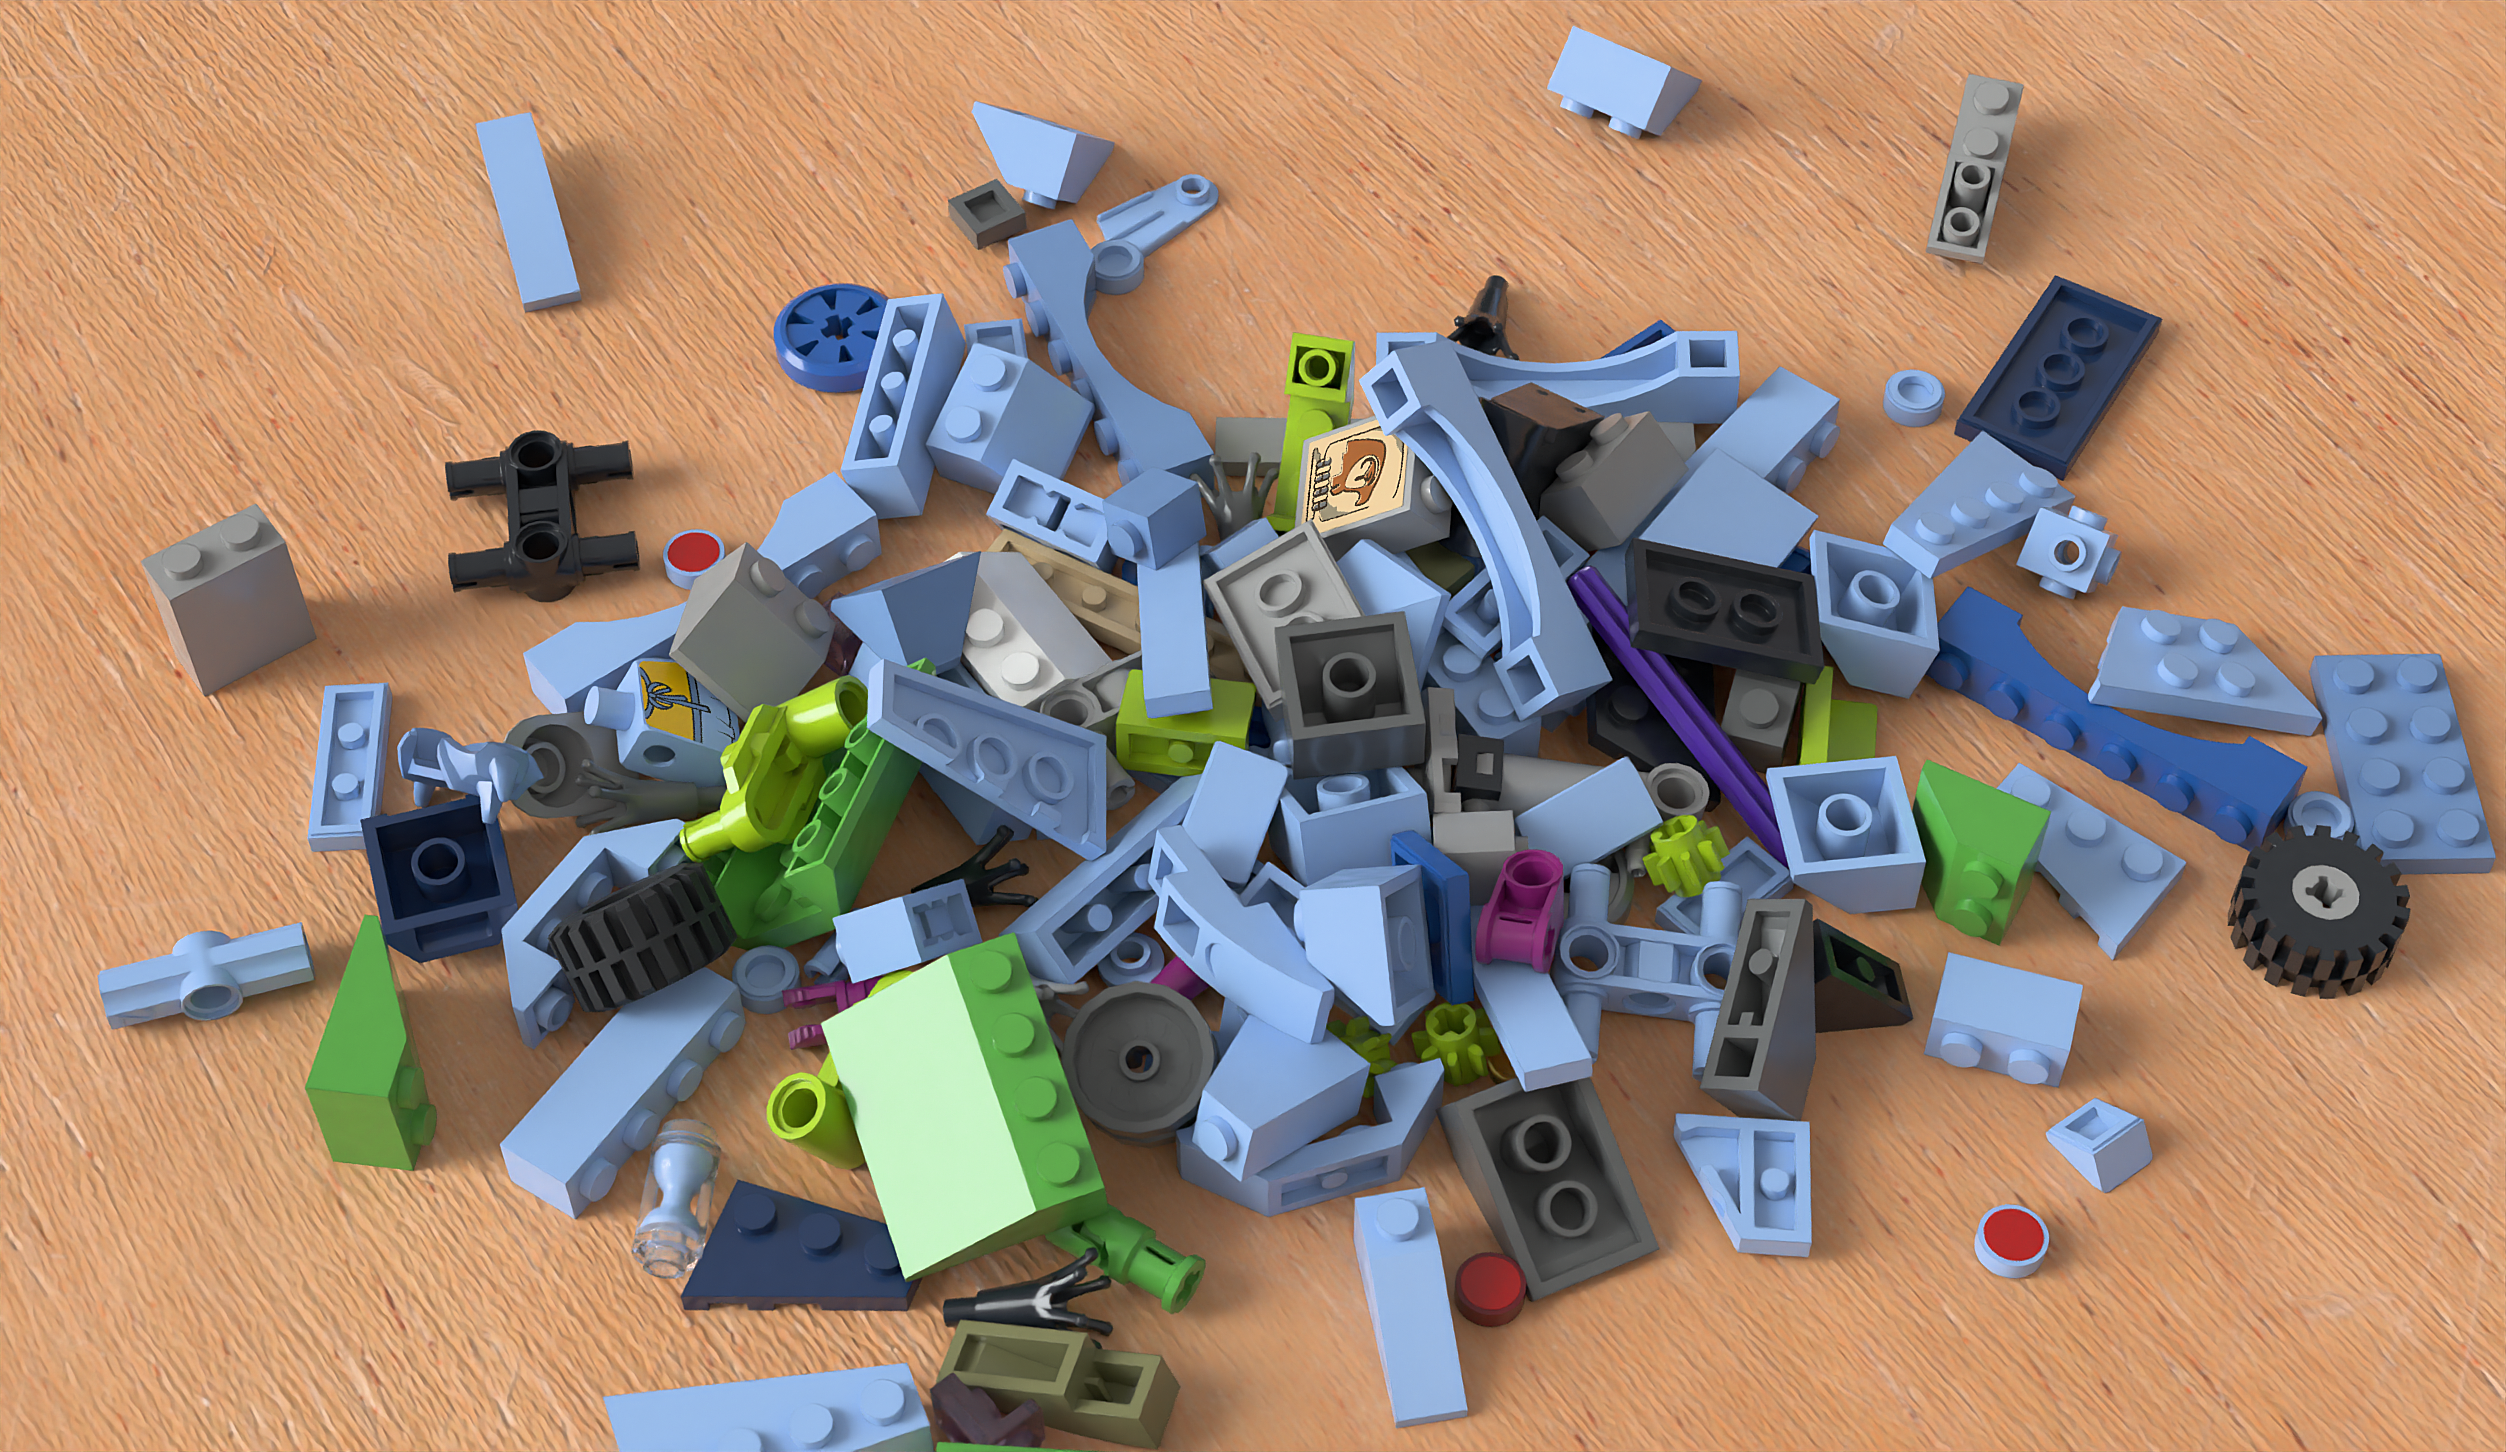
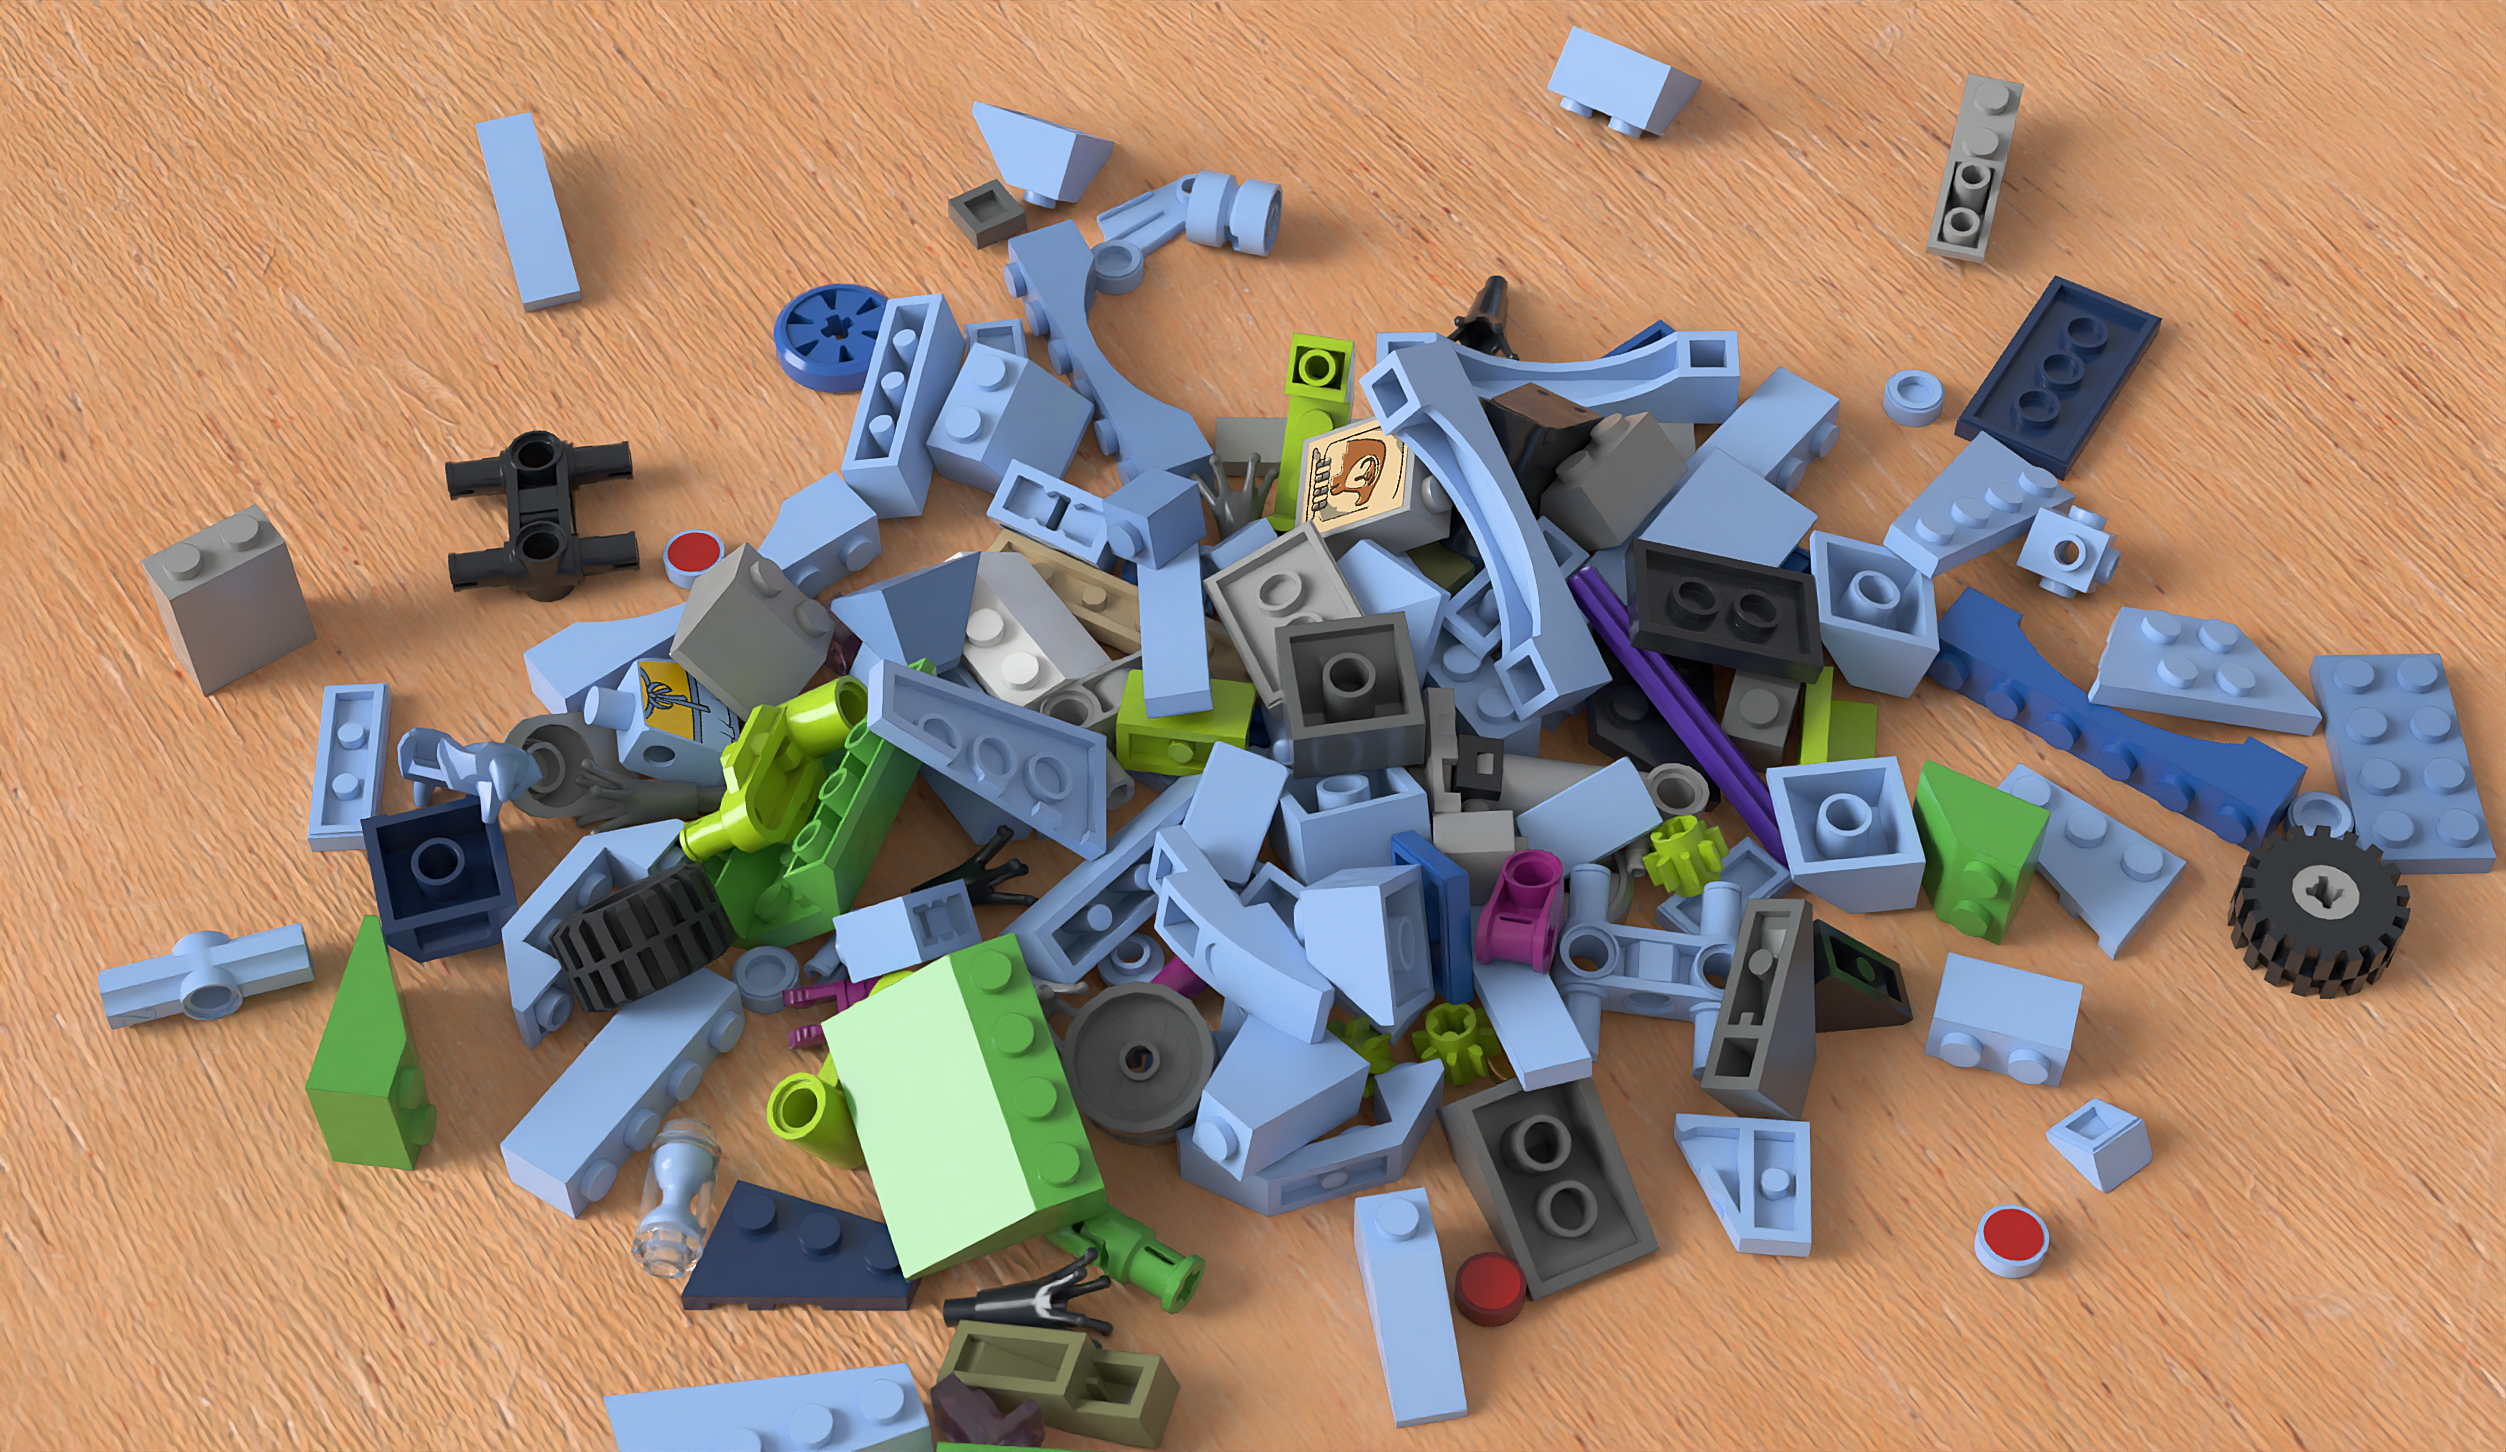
(1235, 213): none -> light blue wheel

